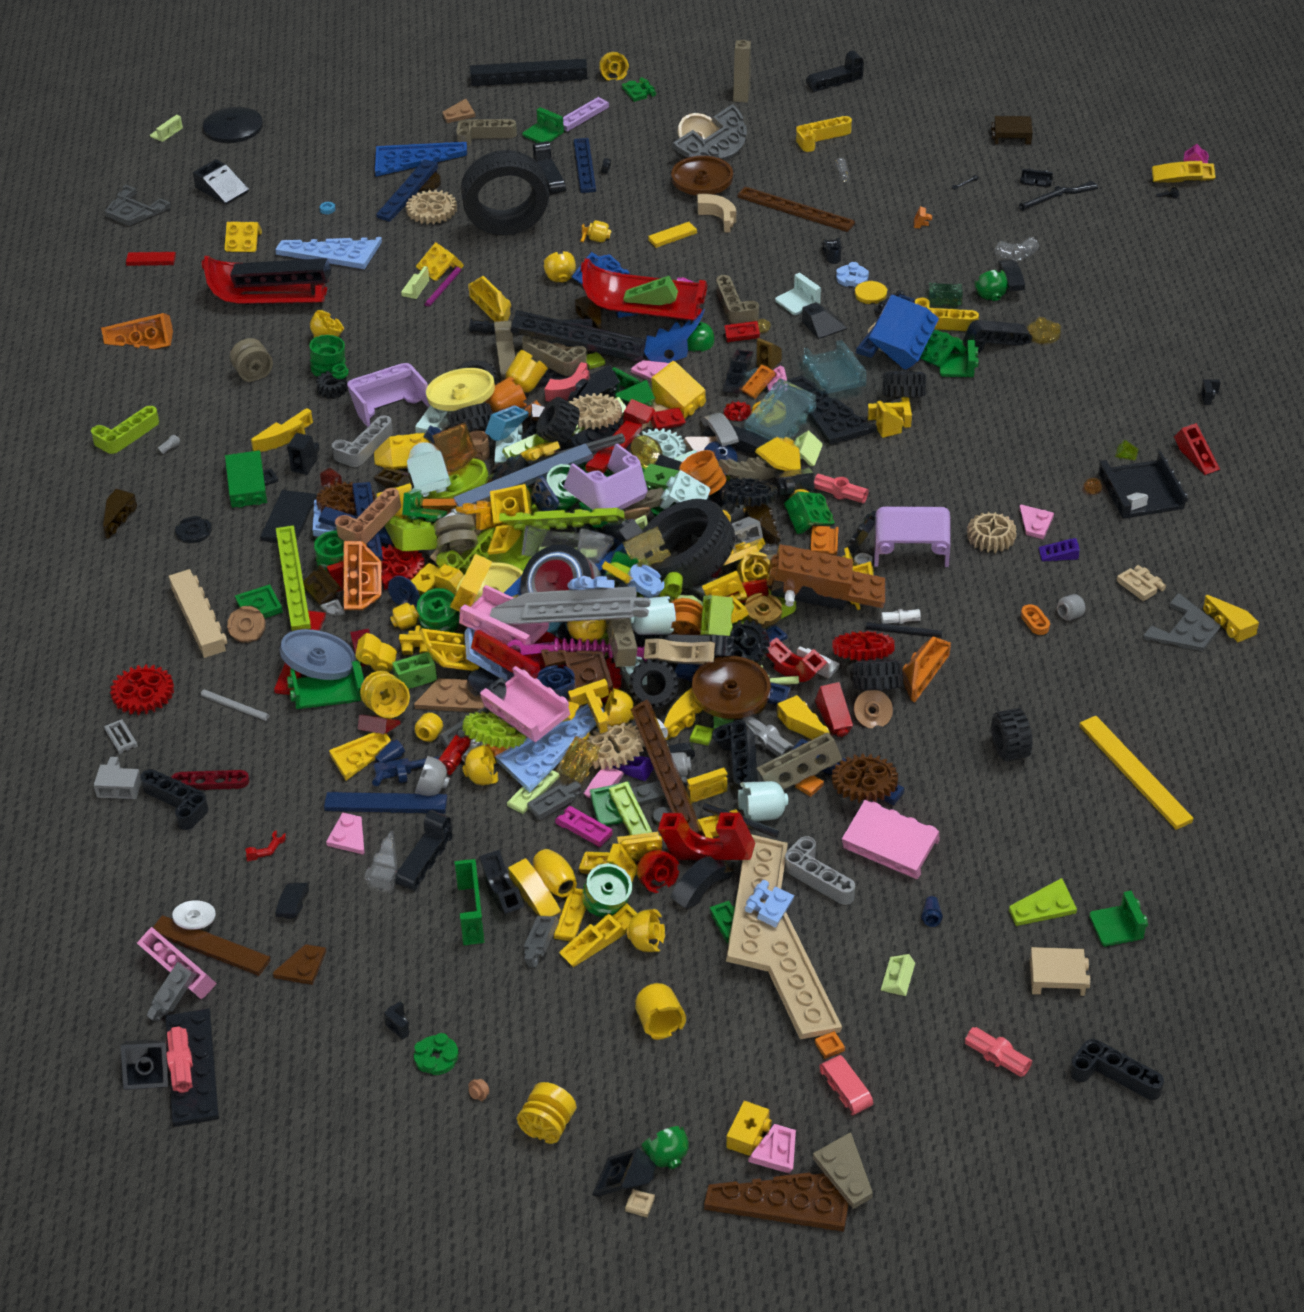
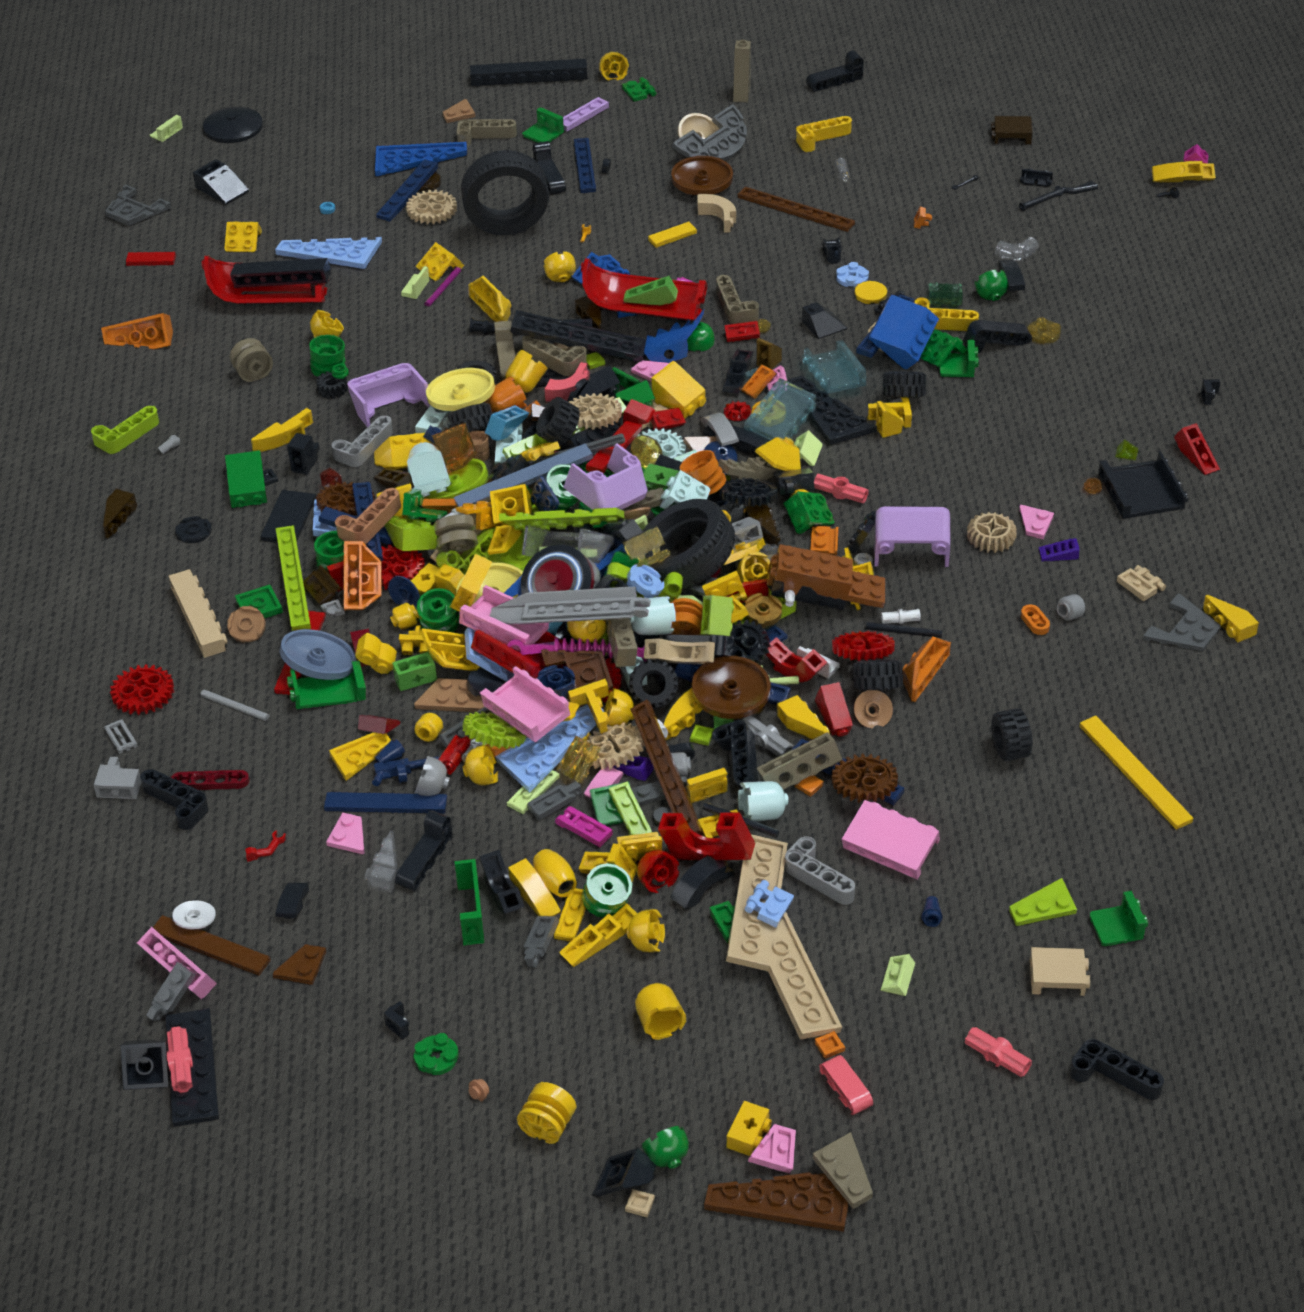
(390, 702): yellow wheel -> none
(498, 688): black tile -> none
(587, 583): light blue plate -> none
(598, 231): yellow head -> none
(616, 572): yellow tile -> none
(803, 294): light aqua bracket -> none
(1137, 500): white slope -> none

